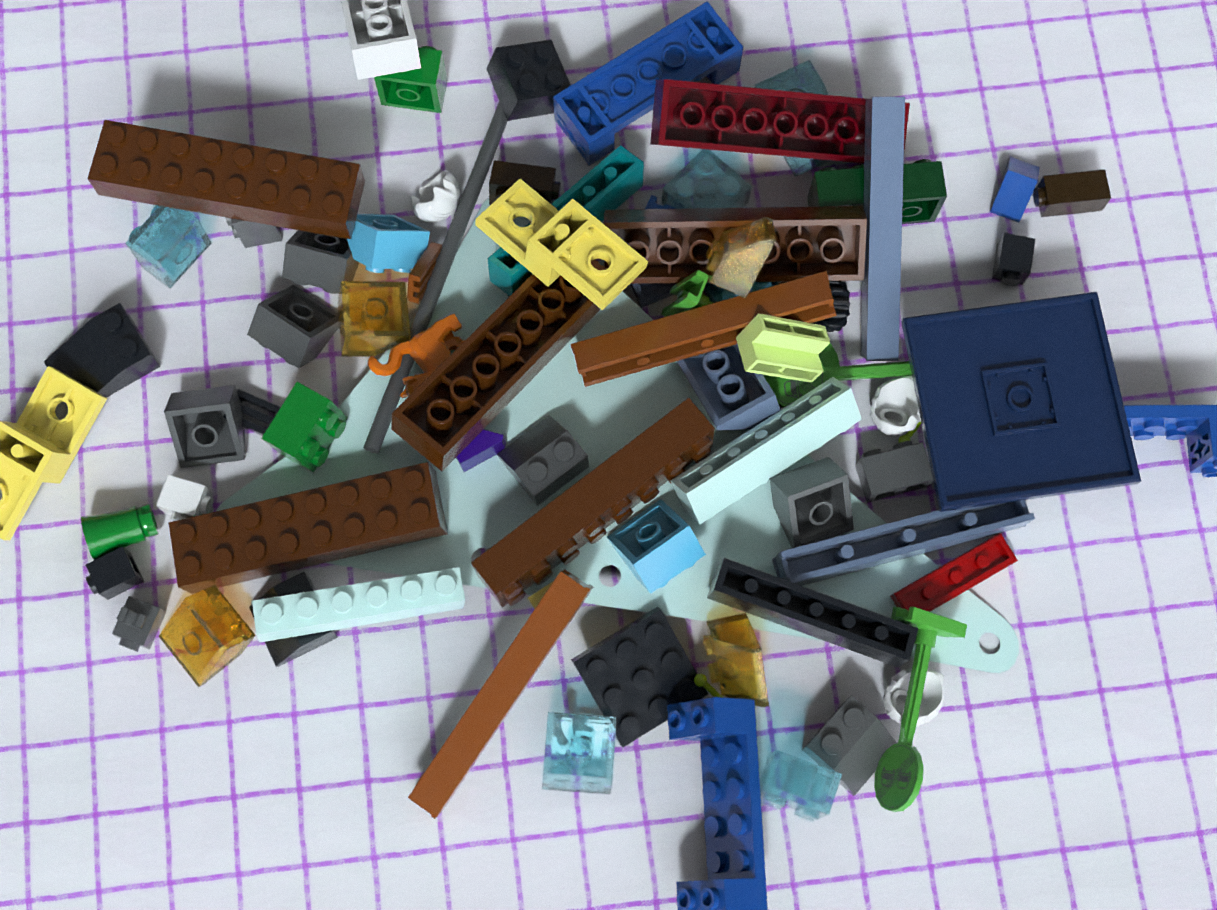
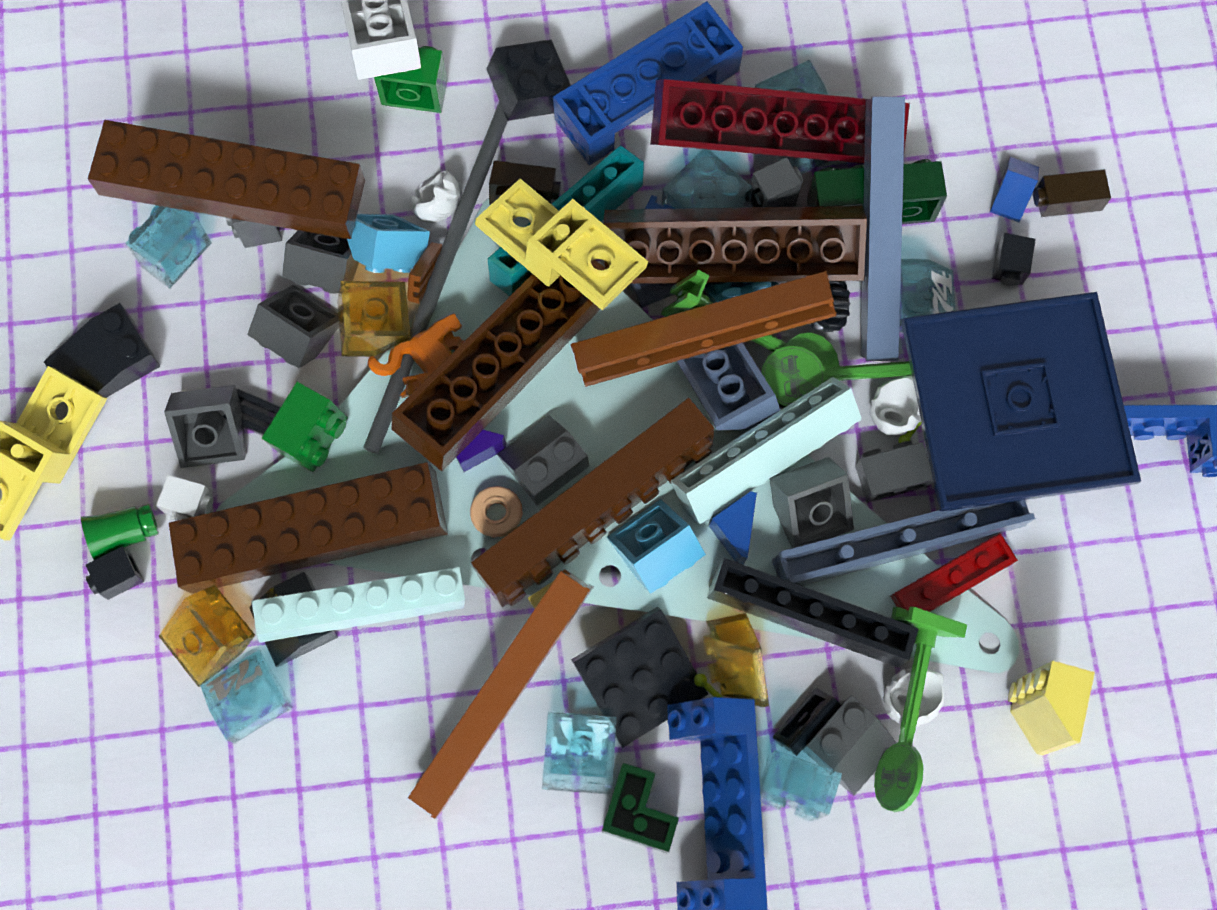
(138, 624): dark grey brick -> none
(245, 697): none -> clear light blue slope
(492, 496): none -> light nougat piece
(629, 816): none -> dark green brick
(734, 527): none -> blue slope
(740, 255): clear yellow slope -> none
(776, 185): none -> dark grey brick
(782, 347): yellowish green piece -> none
(806, 721): none -> black tile
(925, 288): none -> clear light blue slope
(1051, 705): none -> light yellow slope

